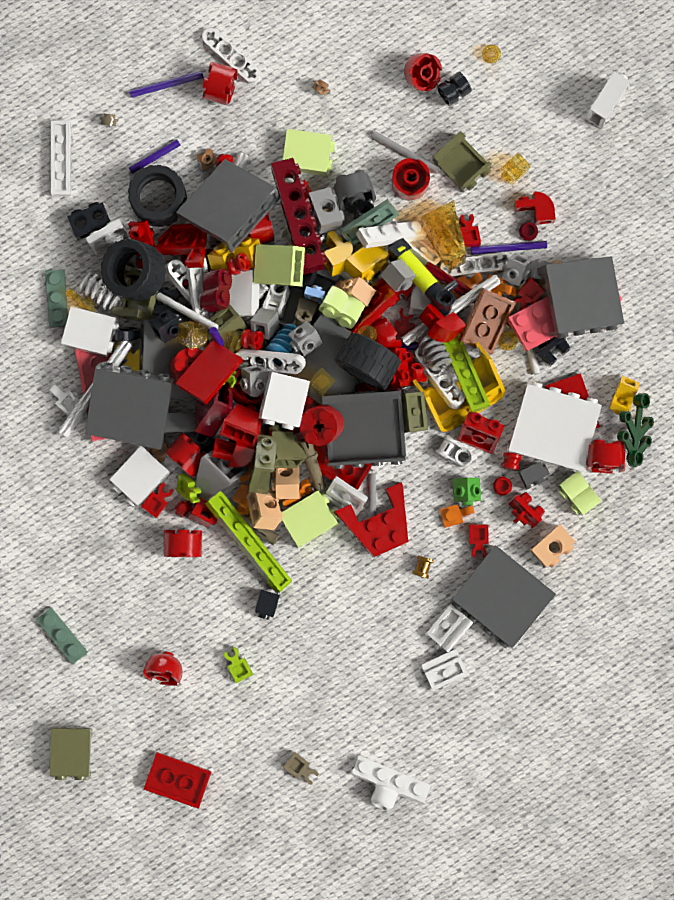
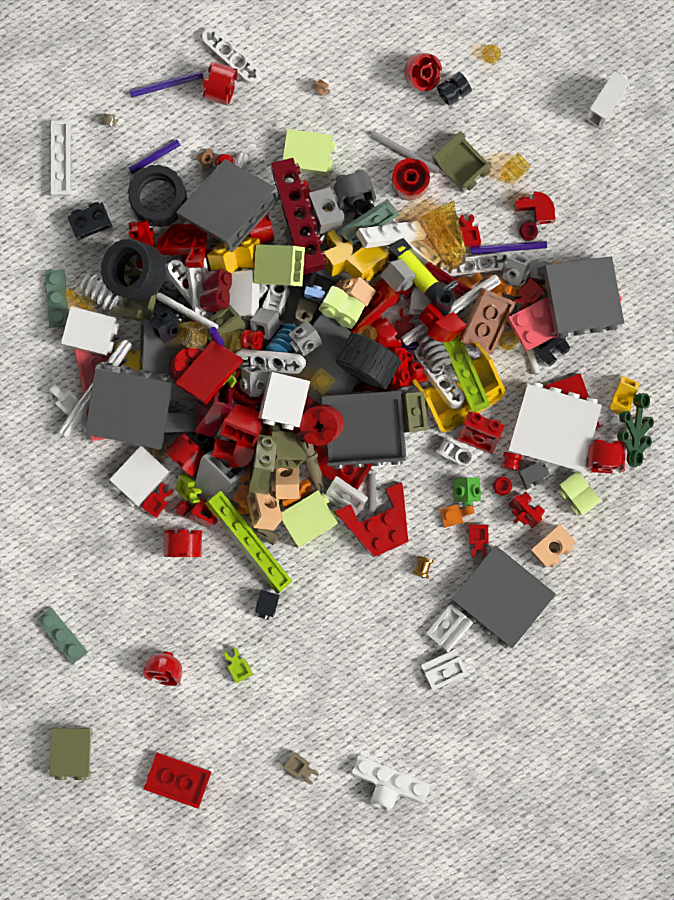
(105, 237): white plate -> none
(127, 333): black beam -> none
(238, 263): red wheel -> none

